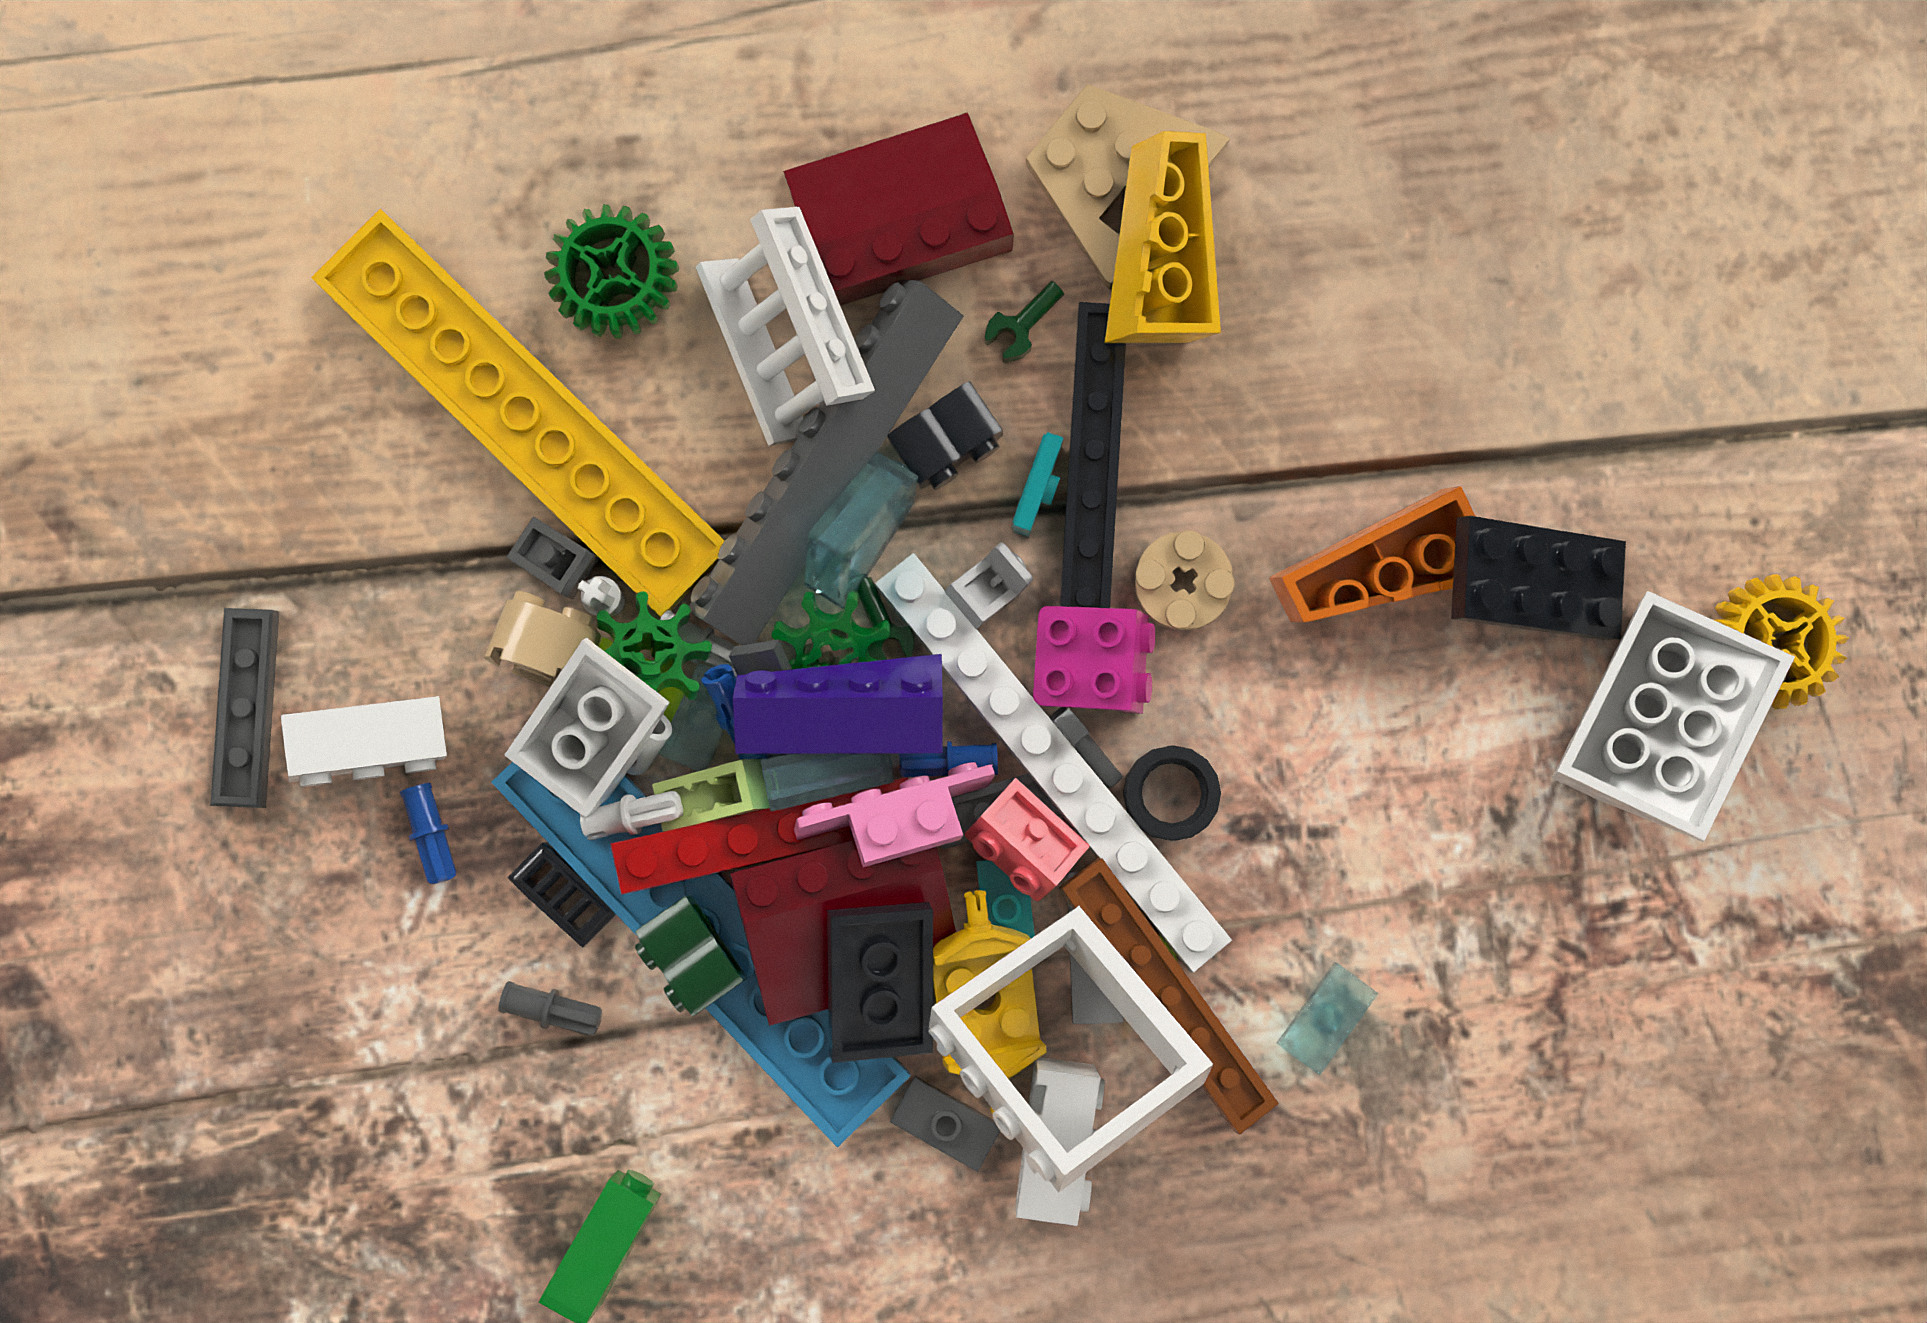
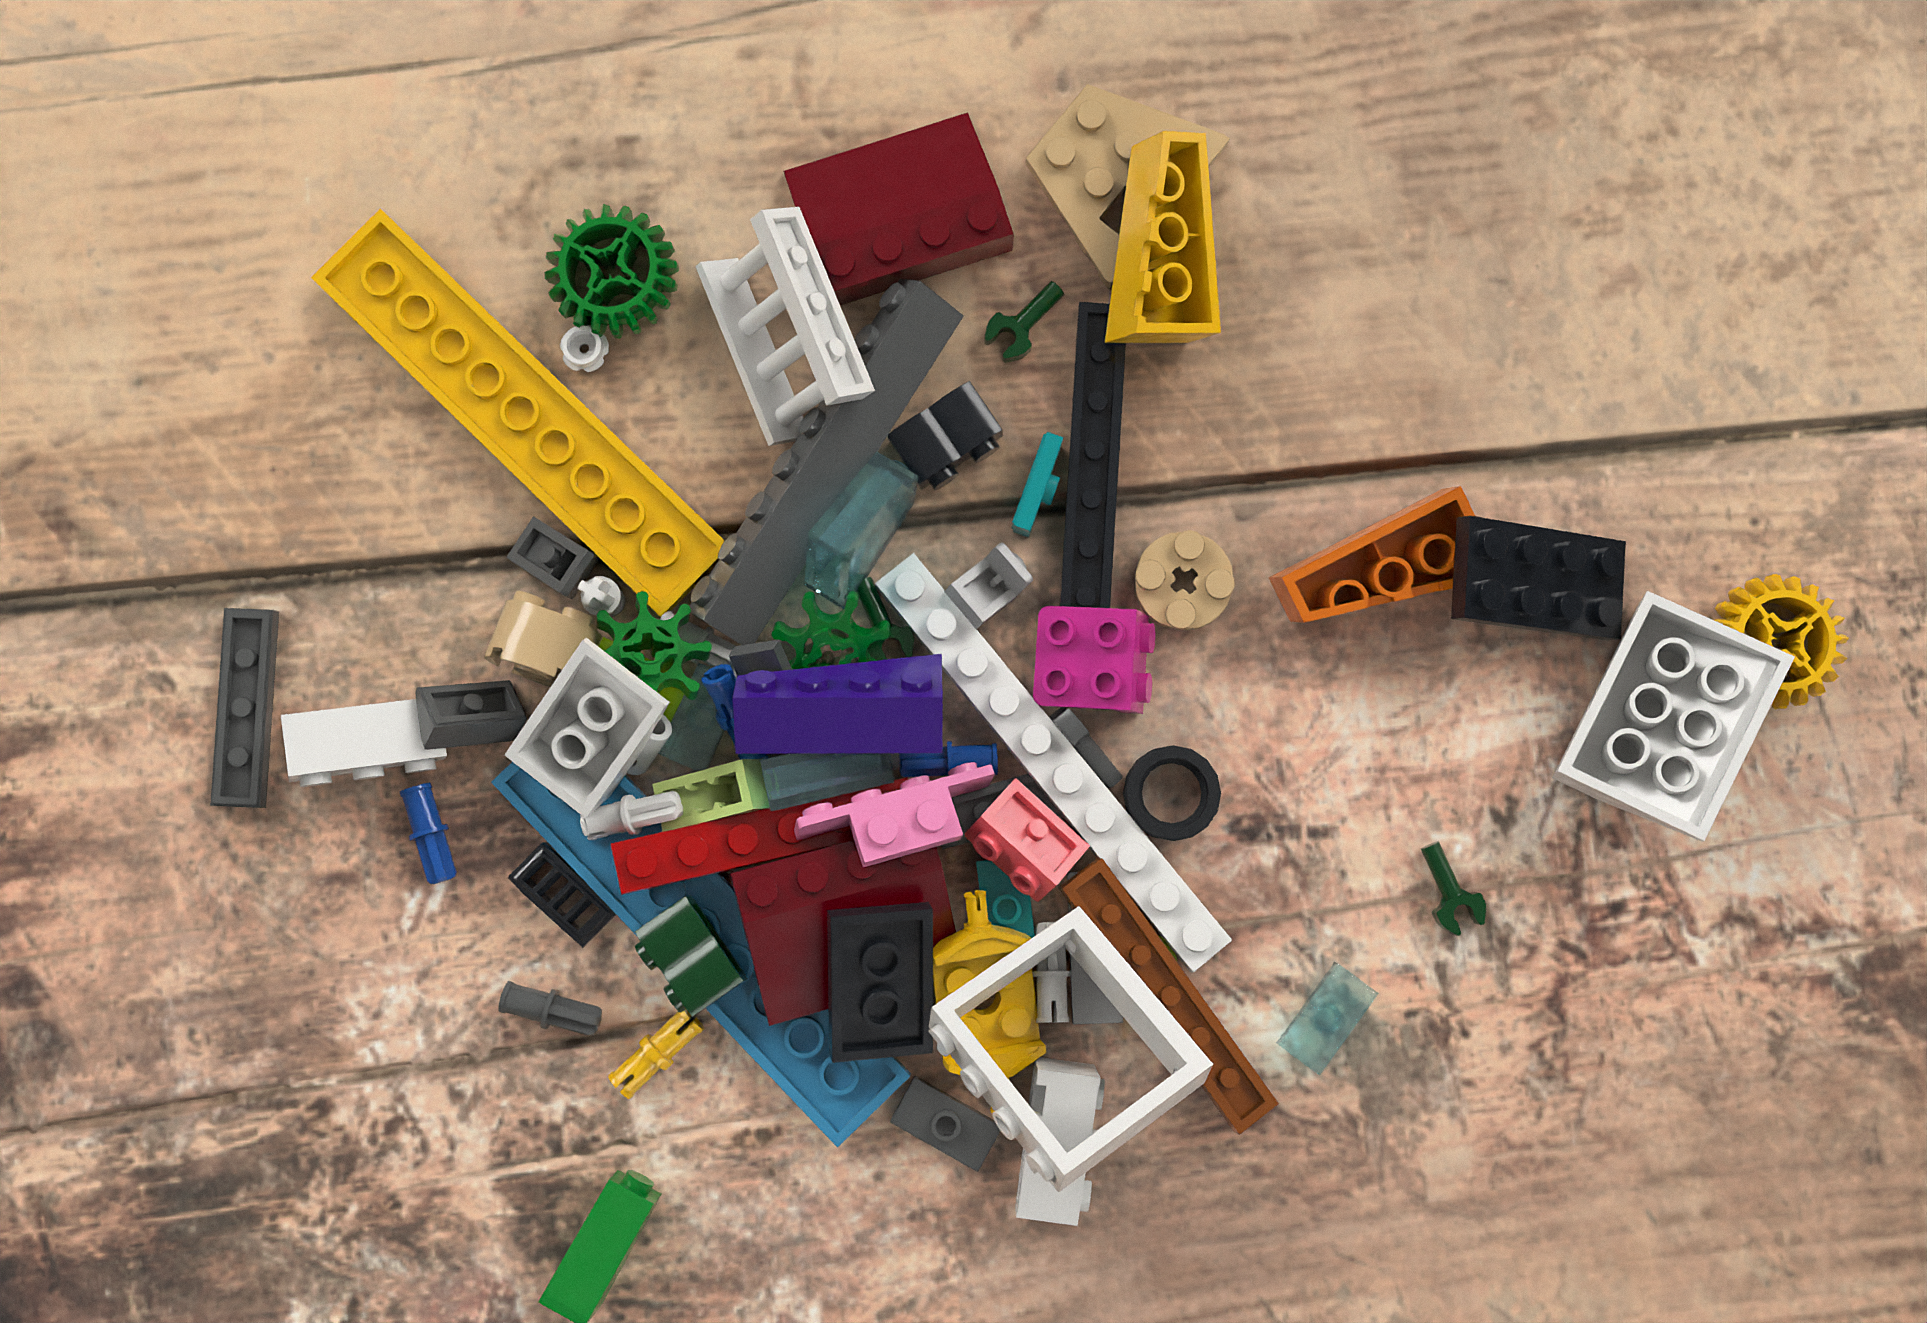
(468, 714): none -> dark grey slope
(575, 358): none -> white plate
(655, 1053): none -> yellow pin
(1051, 984): none -> white axle
(1451, 892): none -> dark green bar

